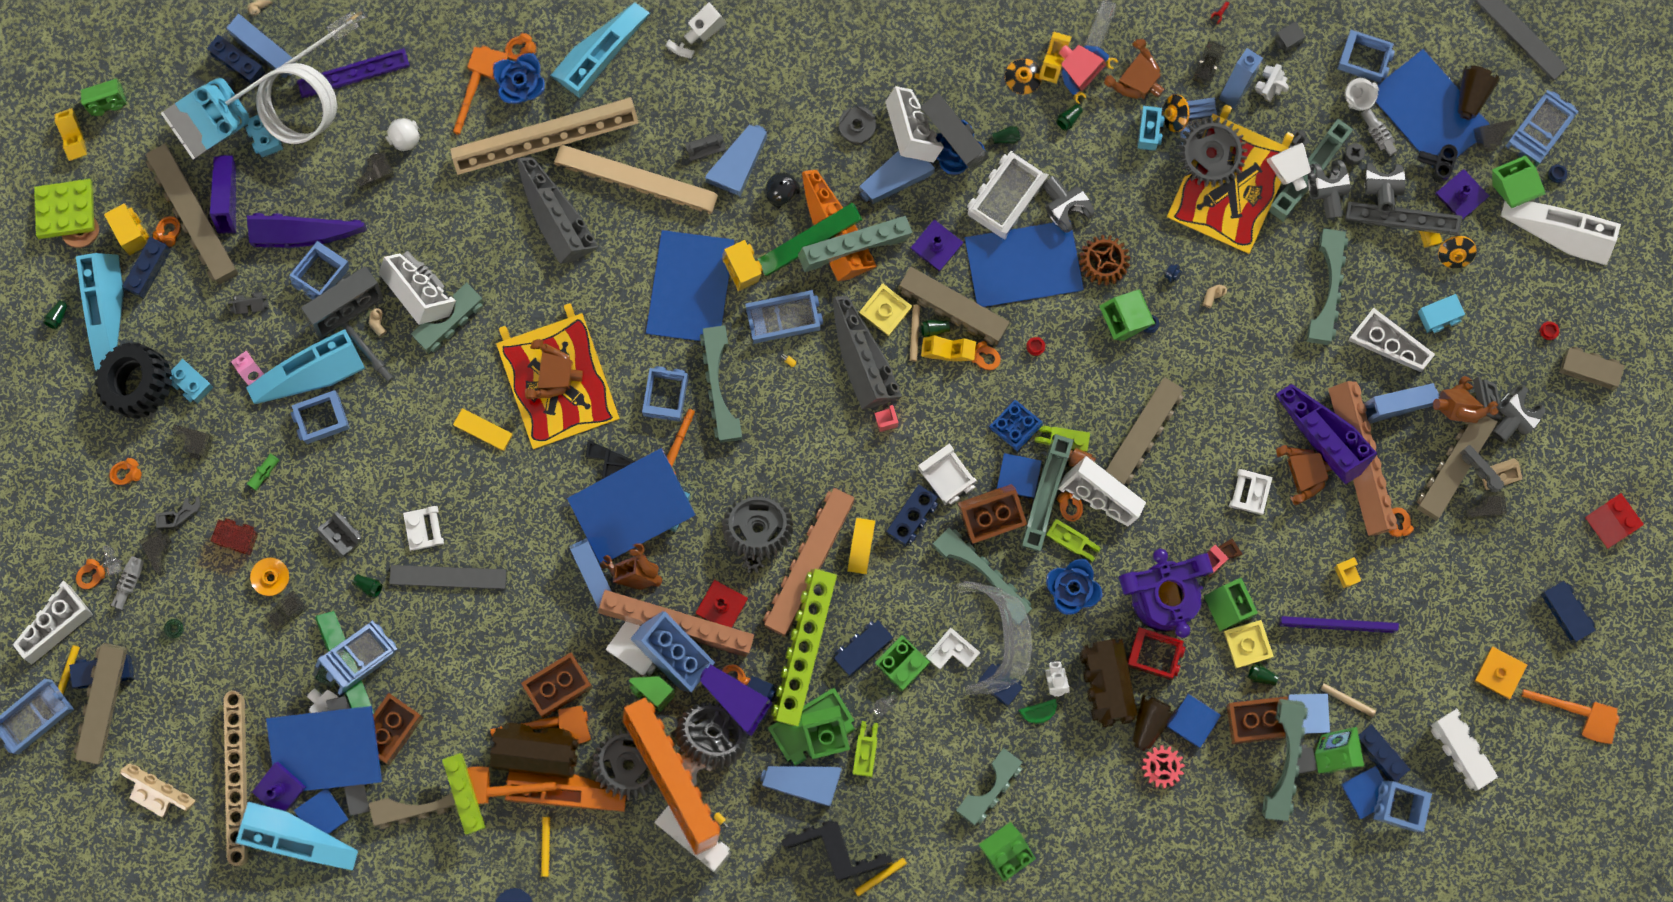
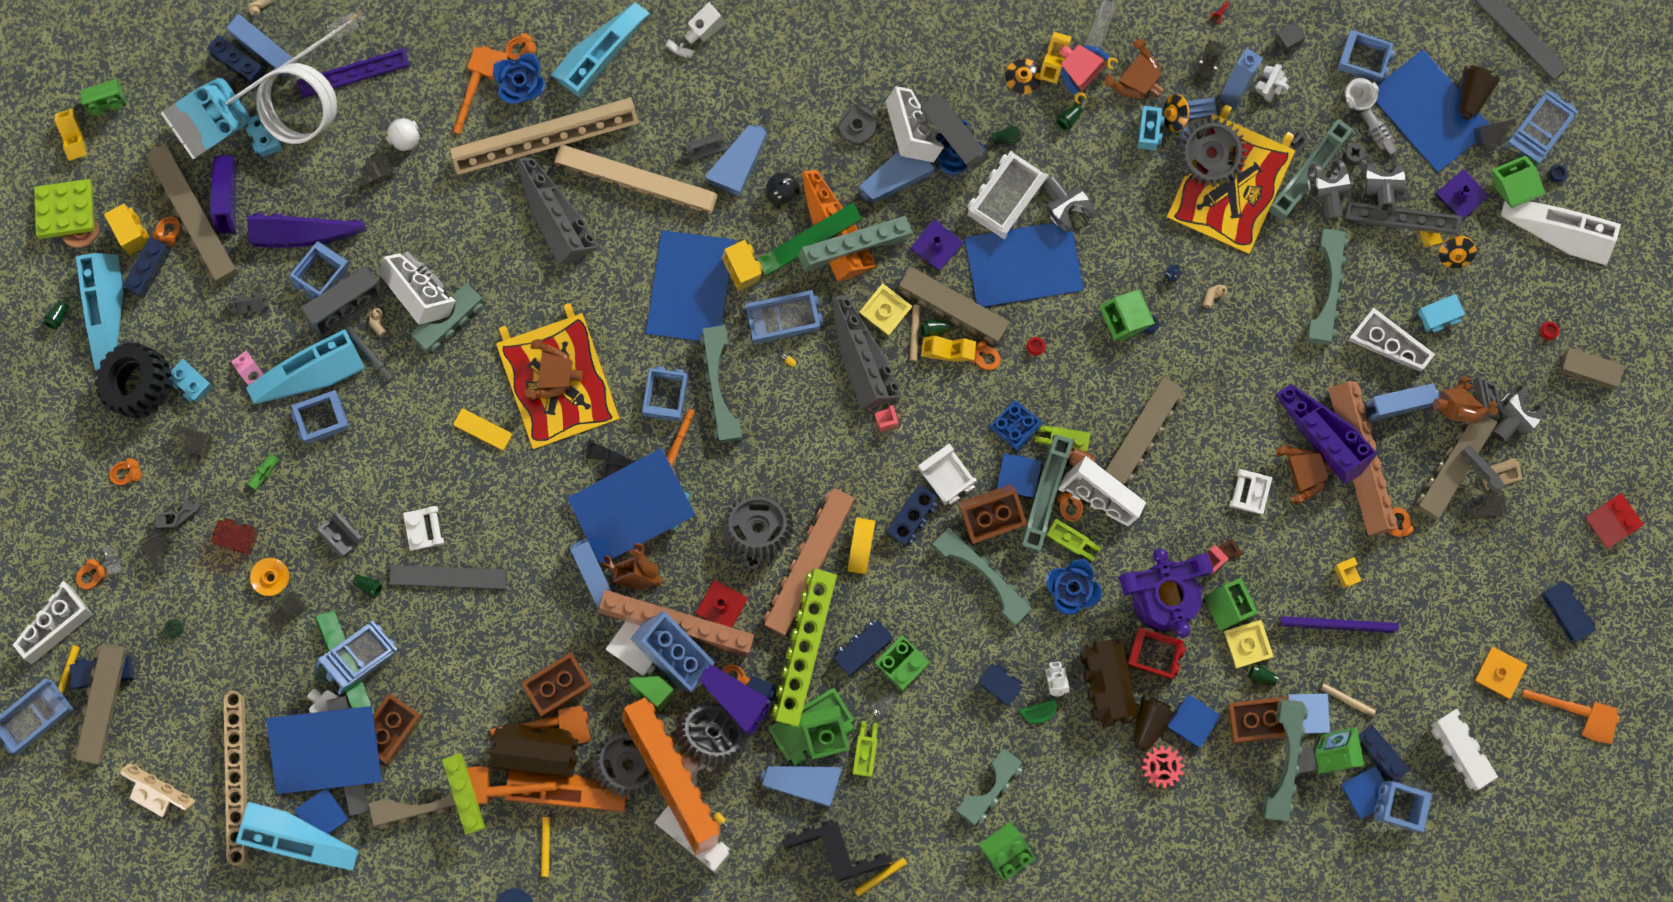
(127, 581): light grey hinge -> none
(279, 788): dark purple tile -> none
(952, 645): white plate -> none
(1016, 639): clear piece -> none
(1098, 256): dark orange gear -> none
(1291, 166): white torso -> none
(1440, 162): black beam -> none

